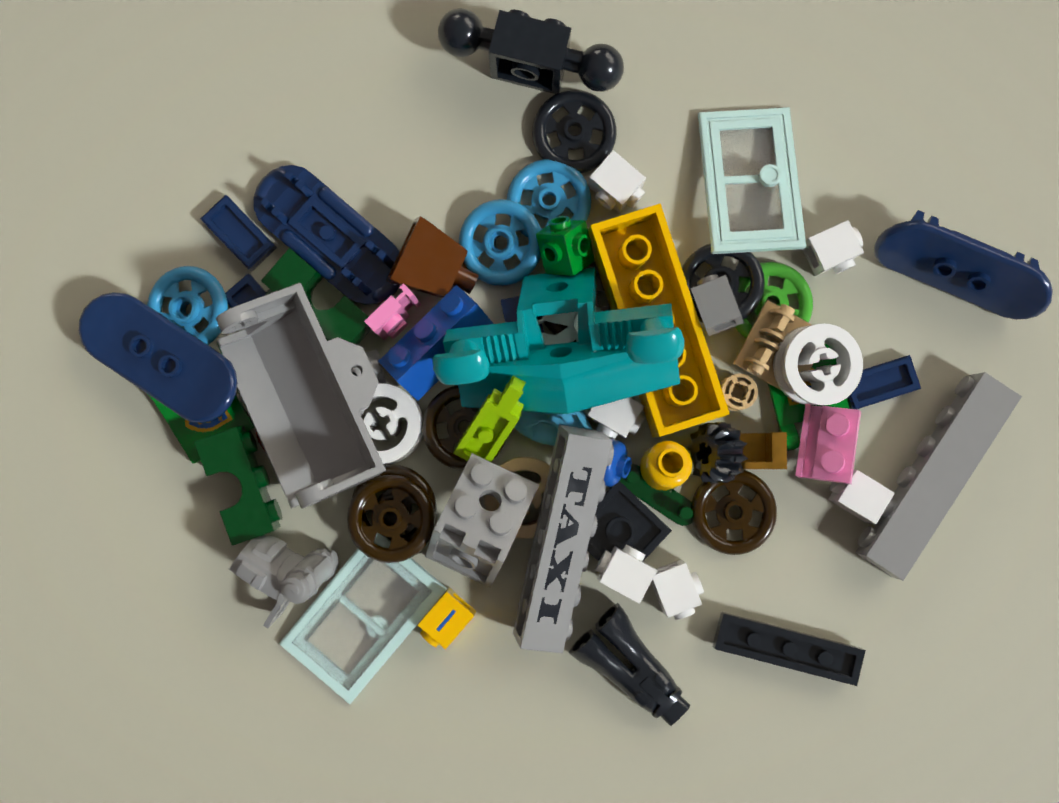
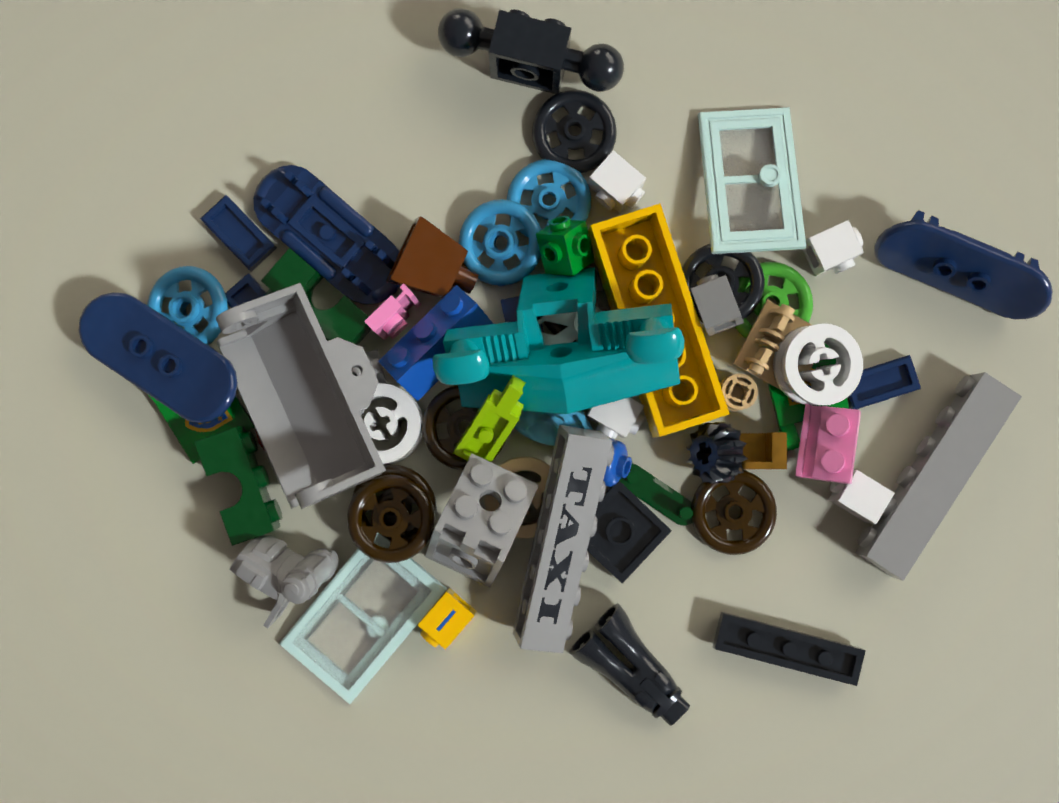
(626, 572): white brick -> none
(666, 465): yellow head -> none
(677, 590): white brick -> none

